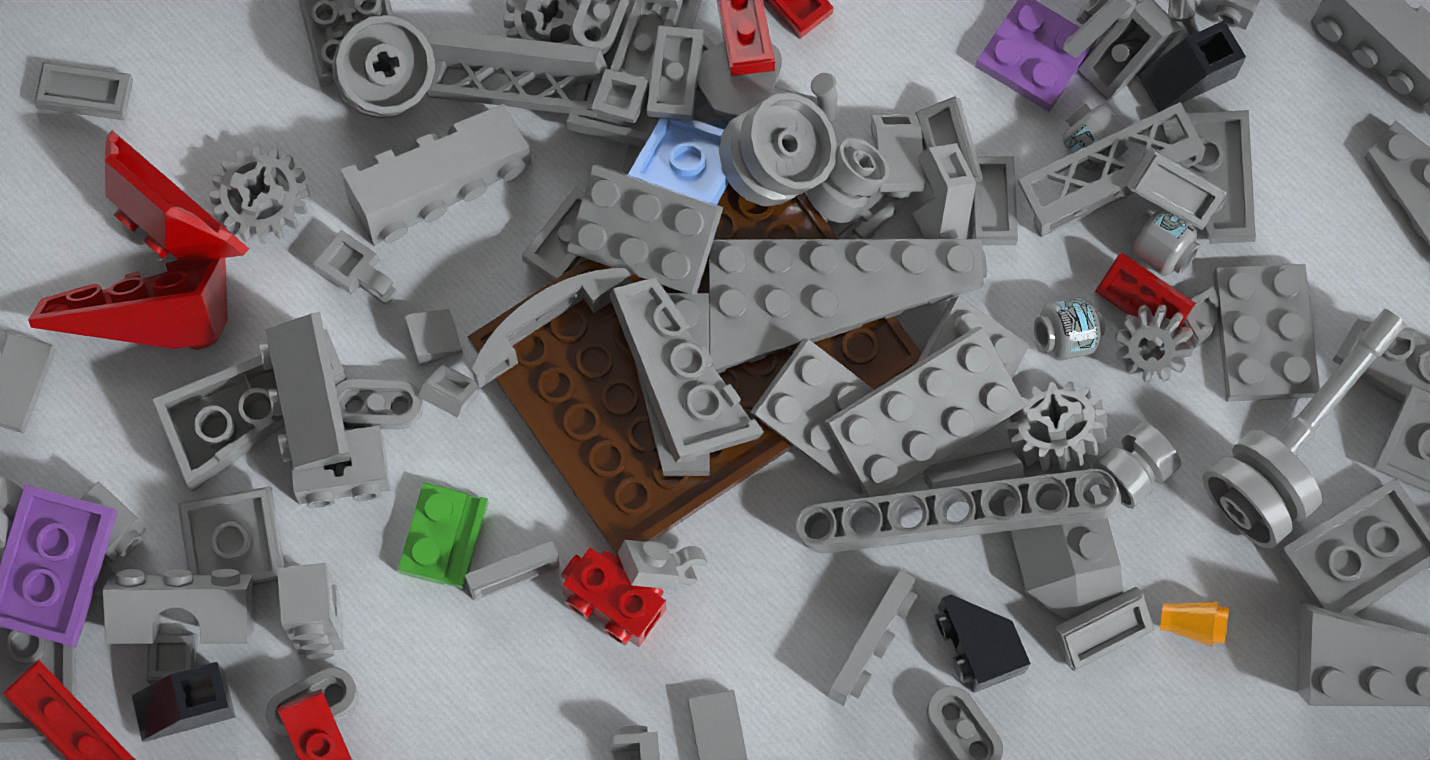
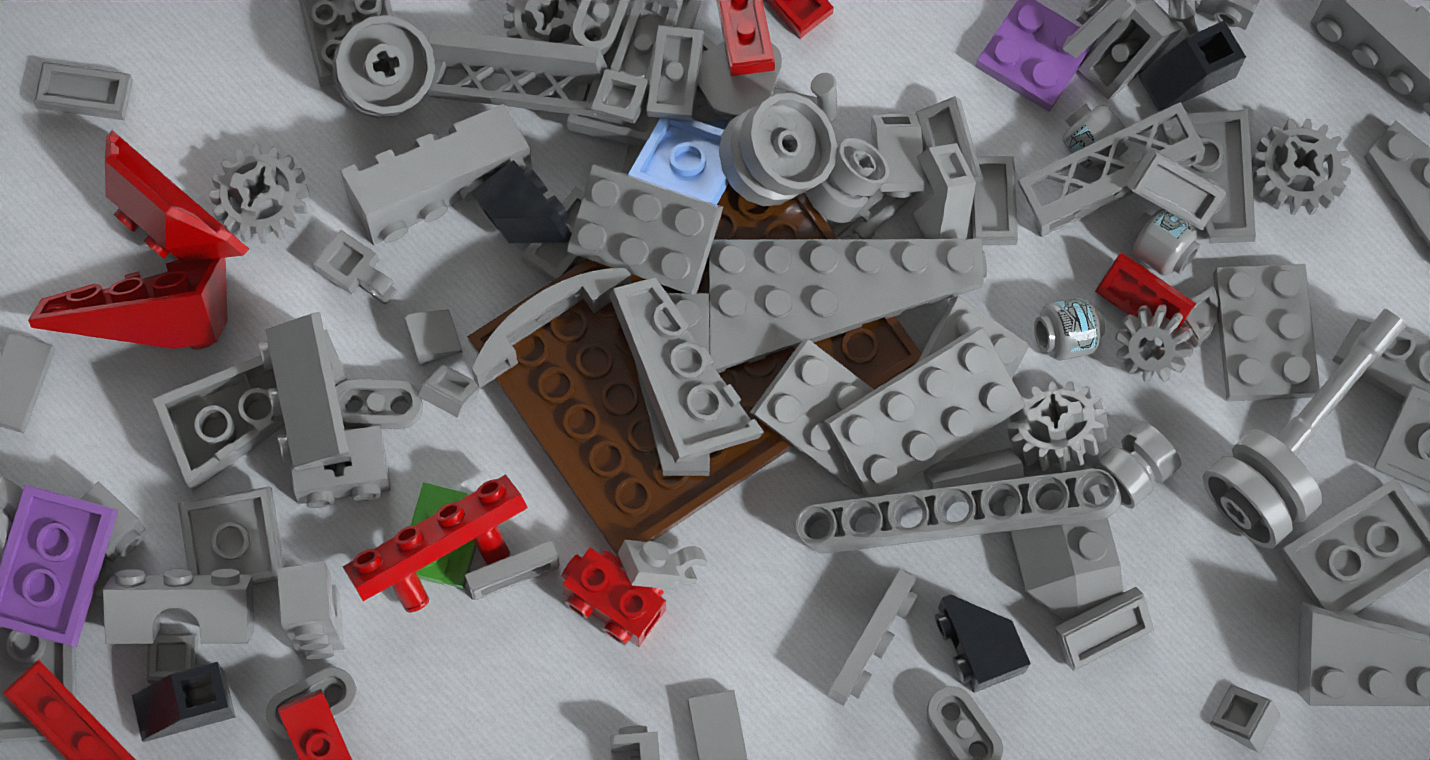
(417, 546): none -> red plate
(520, 209): none -> black slope
(1196, 621): light orange cone -> none
(1246, 717): none -> light grey slope
(1298, 148): none -> light grey gear

